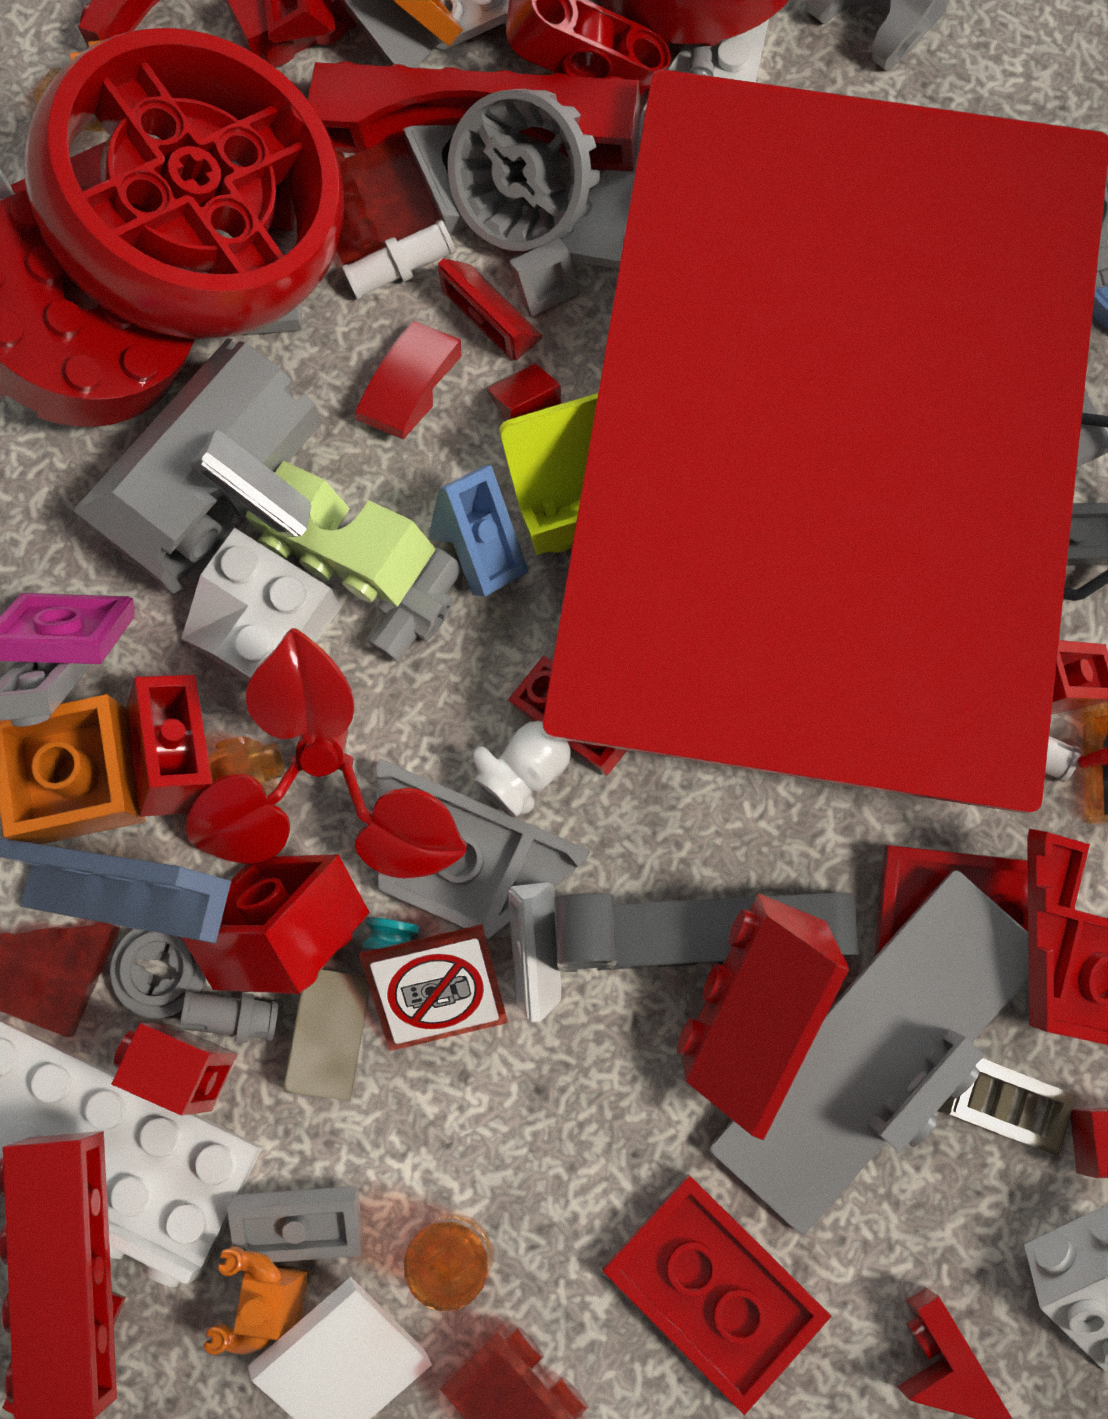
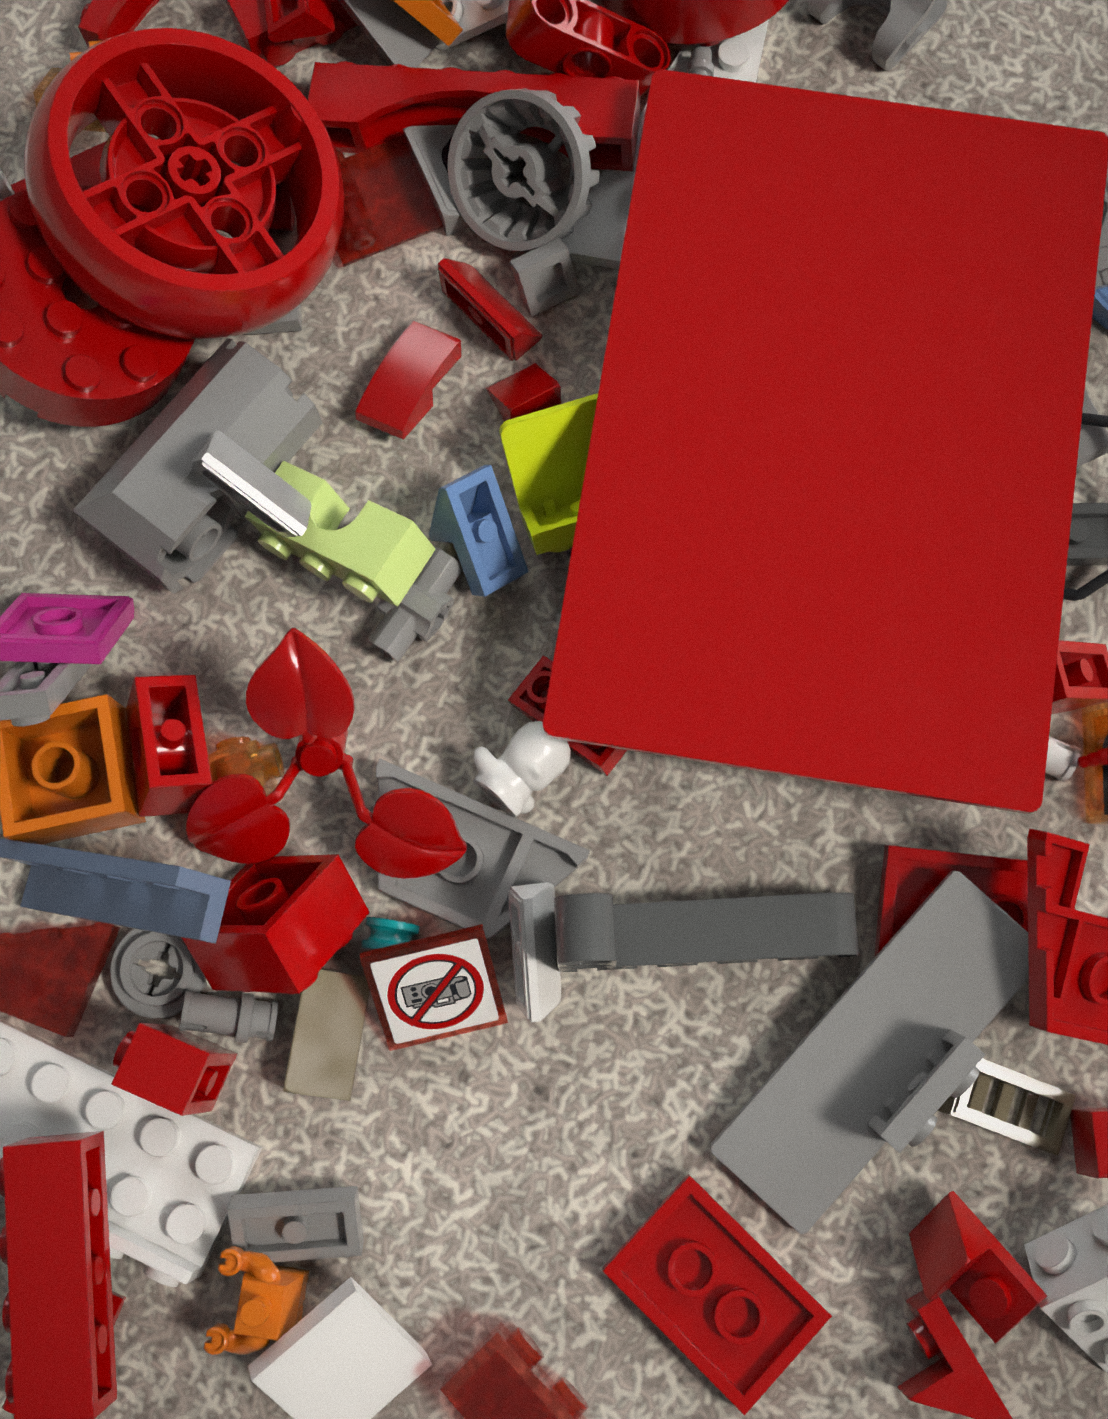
(250, 602): white slope -> none
(399, 259): white pin -> none
(448, 1262): clear orange wheel -> none
(762, 1012): red slope -> none
(965, 1257): none -> red slope

